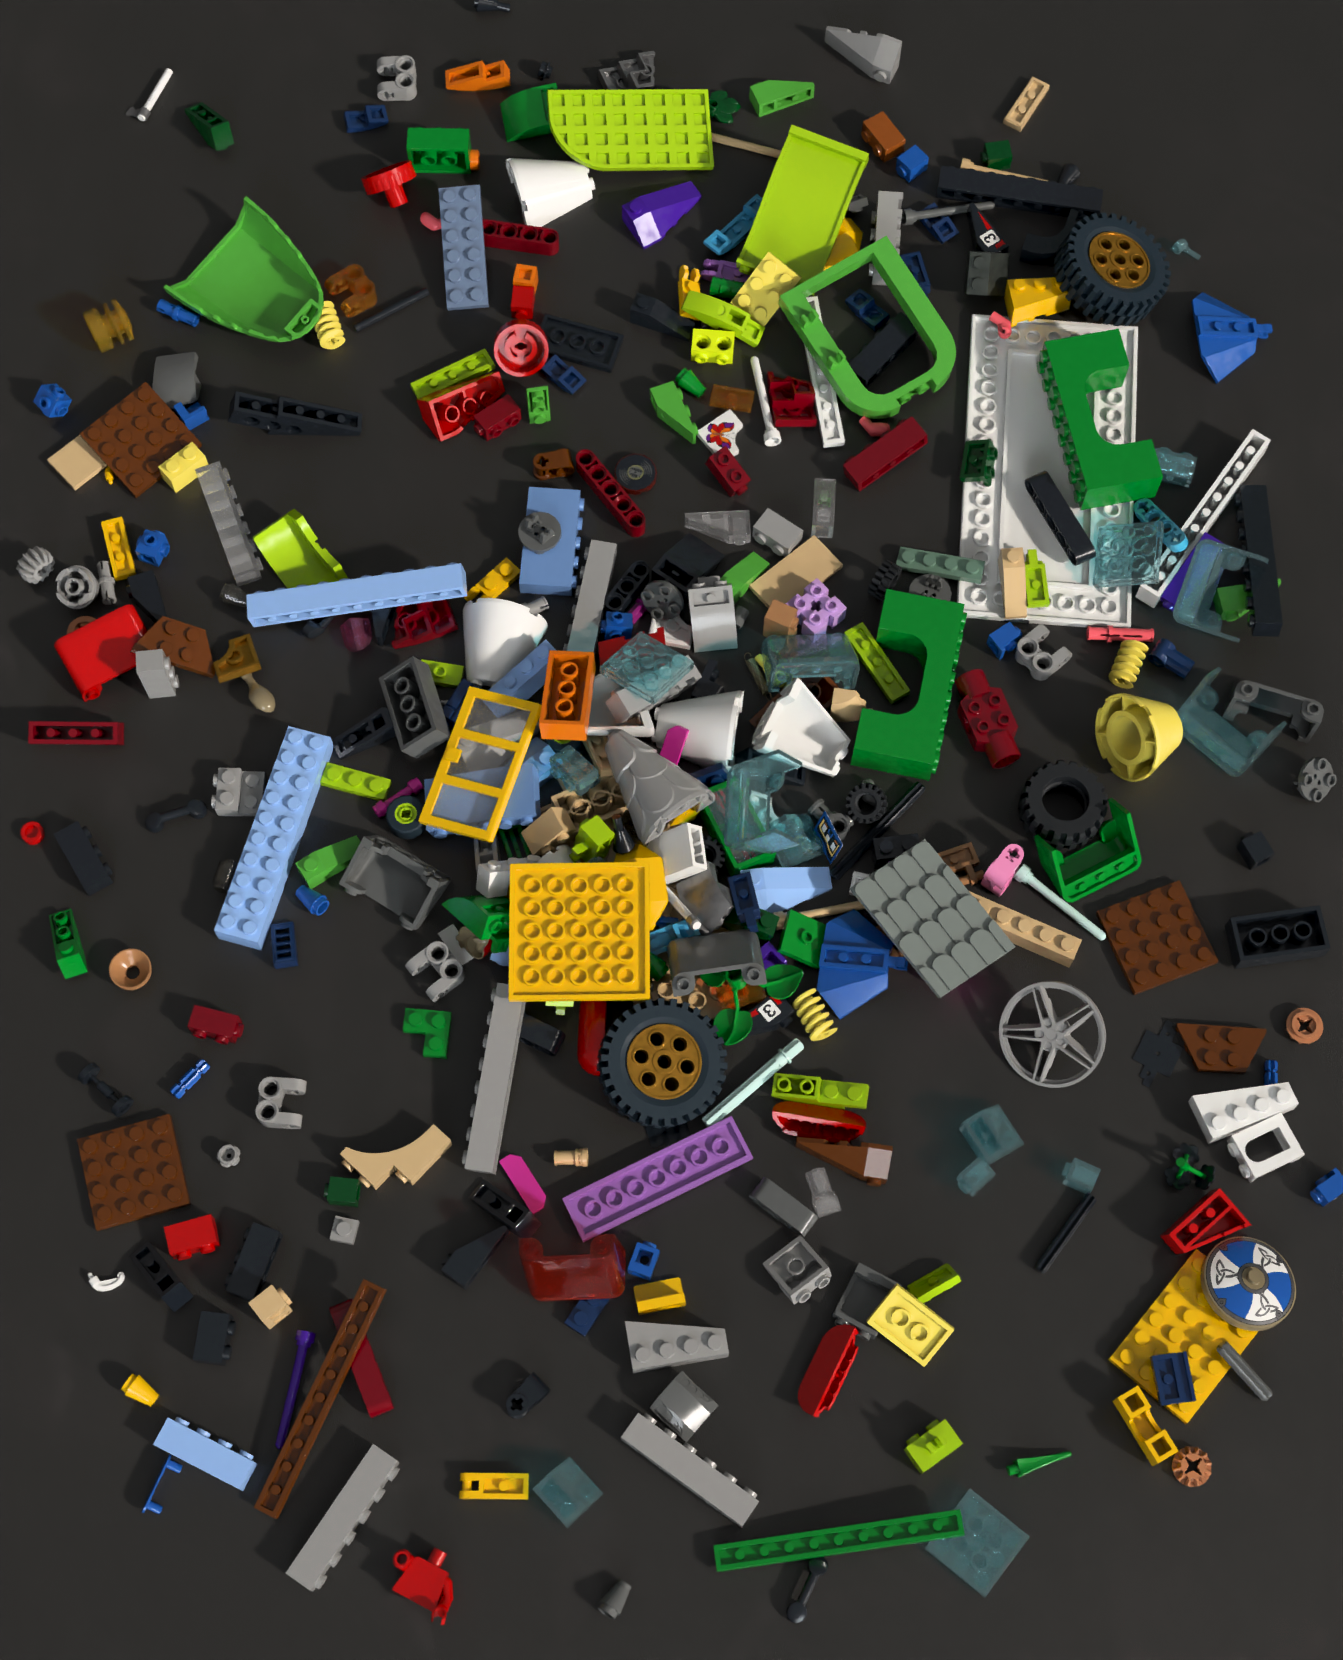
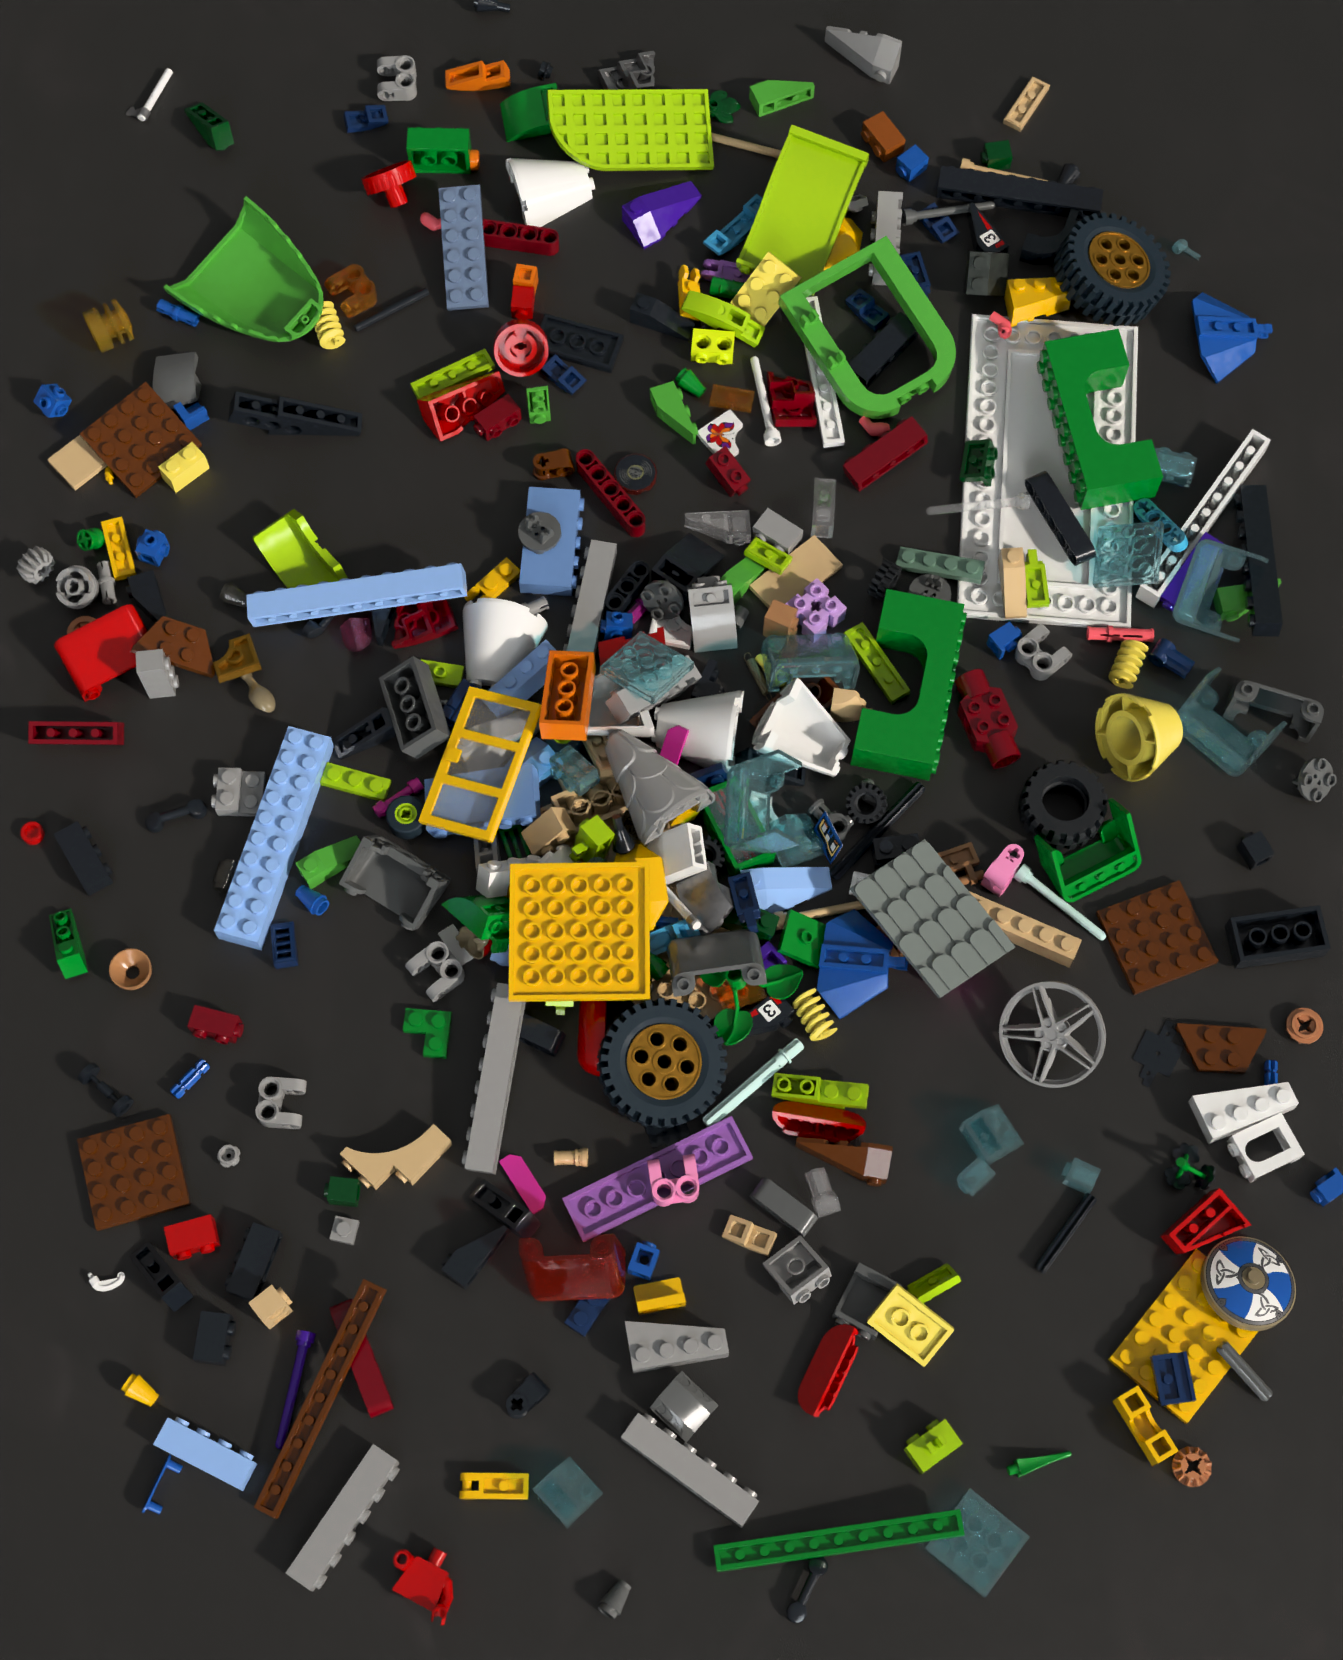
(90, 539): none -> green wheel
(229, 524): clear brick -> none
(674, 1185): none -> bright pink piece
(749, 1235): none -> tan slope
(768, 555): none -> lime plate
(1020, 501): none -> clear piece

